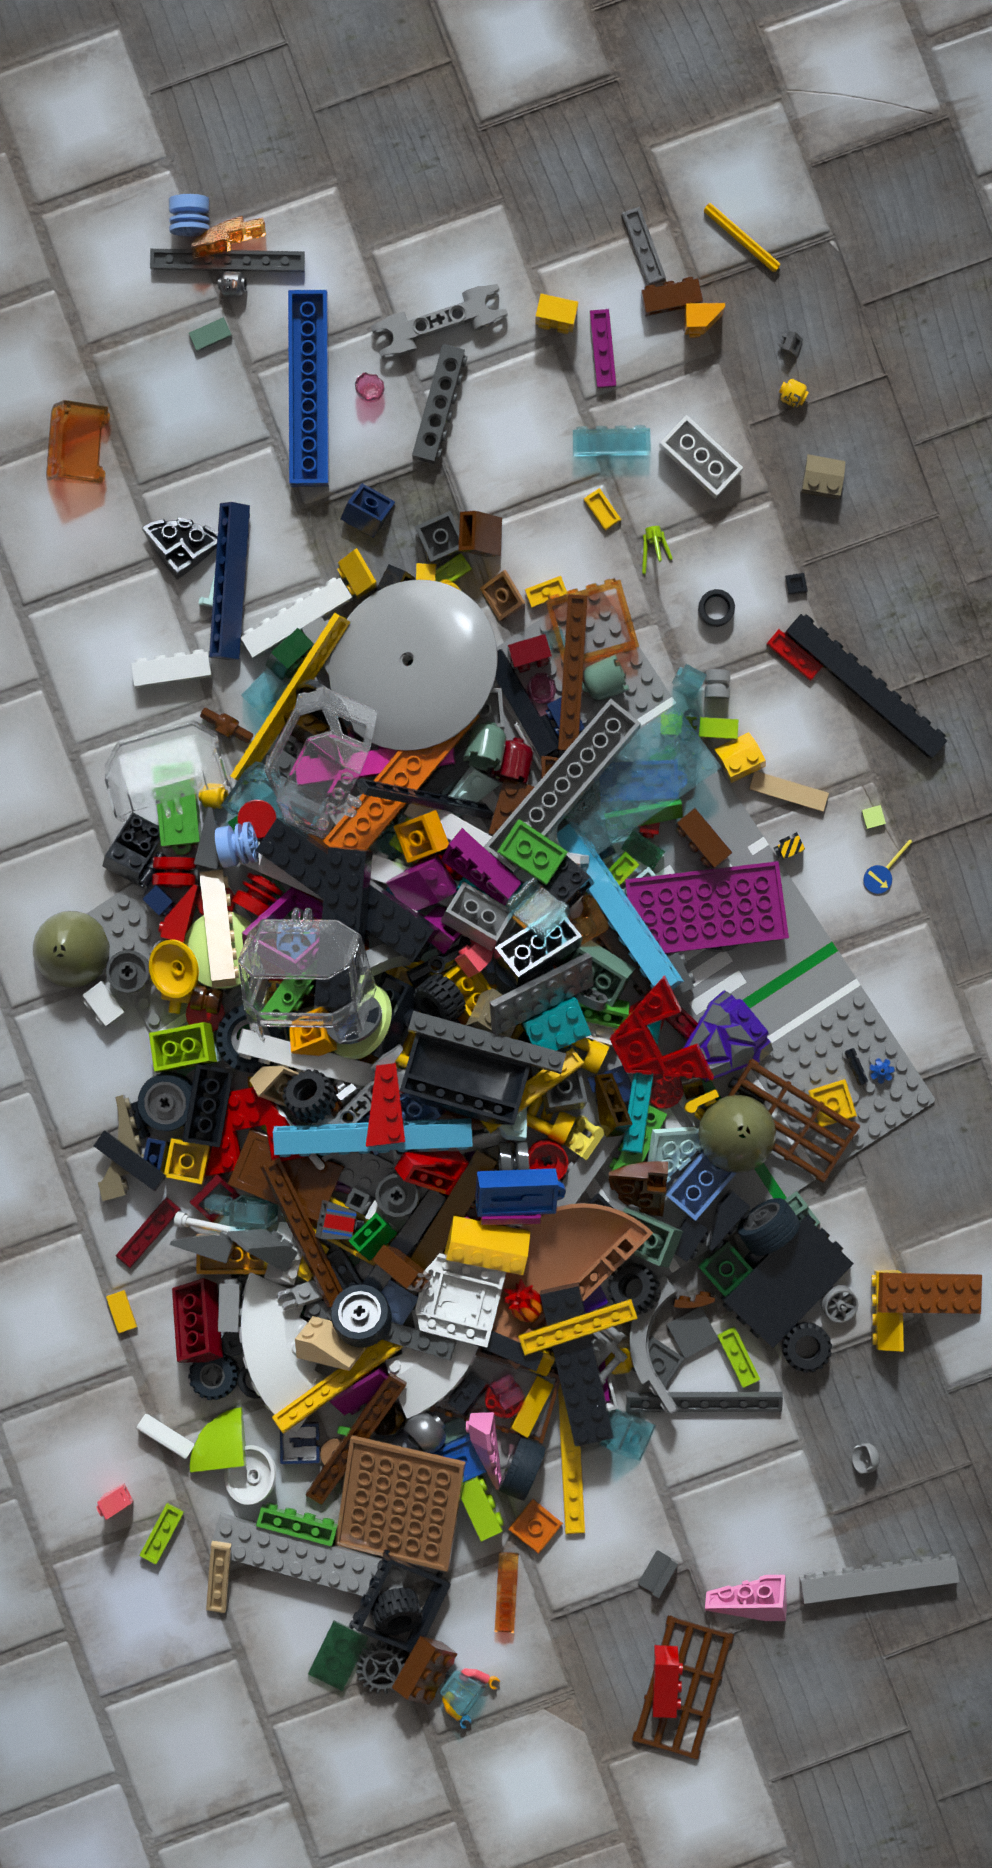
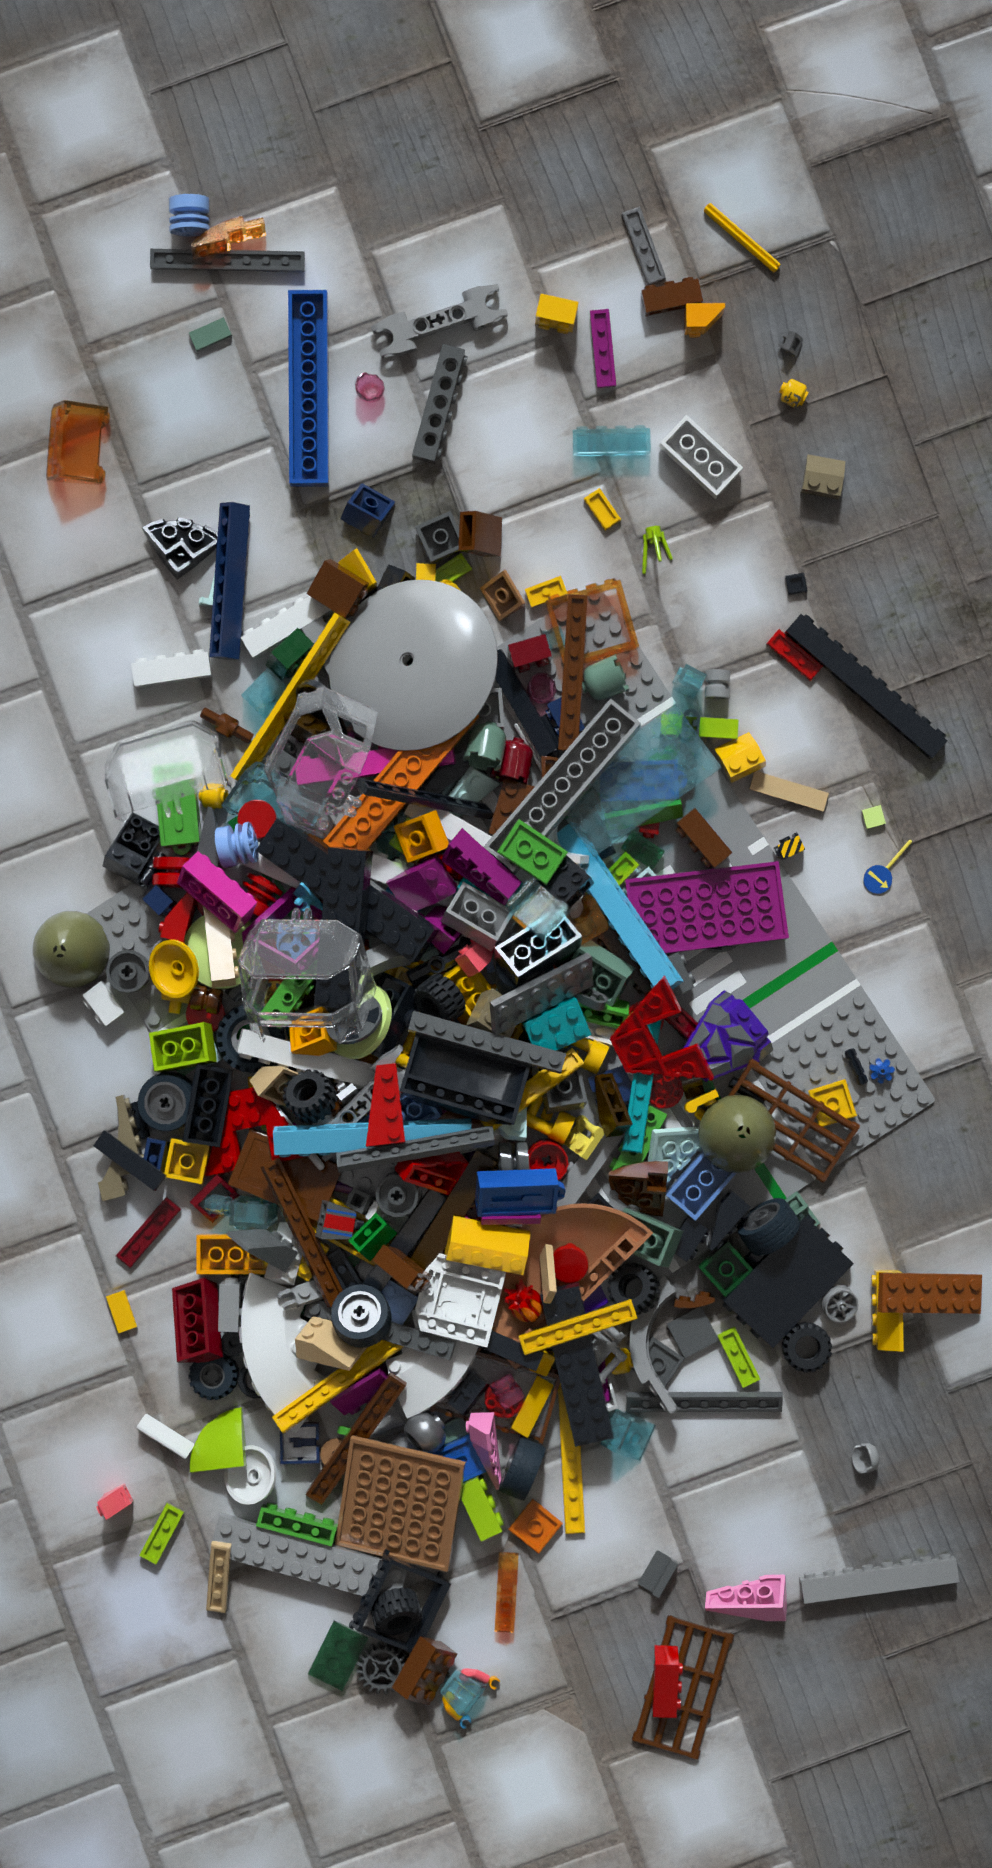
(183, 1220): white piece -> none
(212, 1245): dark grey slope -> none
(217, 892): none -> dark pink brick
(232, 284): flat silver head -> none
(307, 897): none -> medium azure piece
(338, 588): none -> reddish brown brick
(392, 1422): dark brown hair -> none
(415, 1149): none -> dark grey plate
(548, 1273): none -> tan tile
(570, 1263): none -> red tile
(716, 593): black tyre -> none

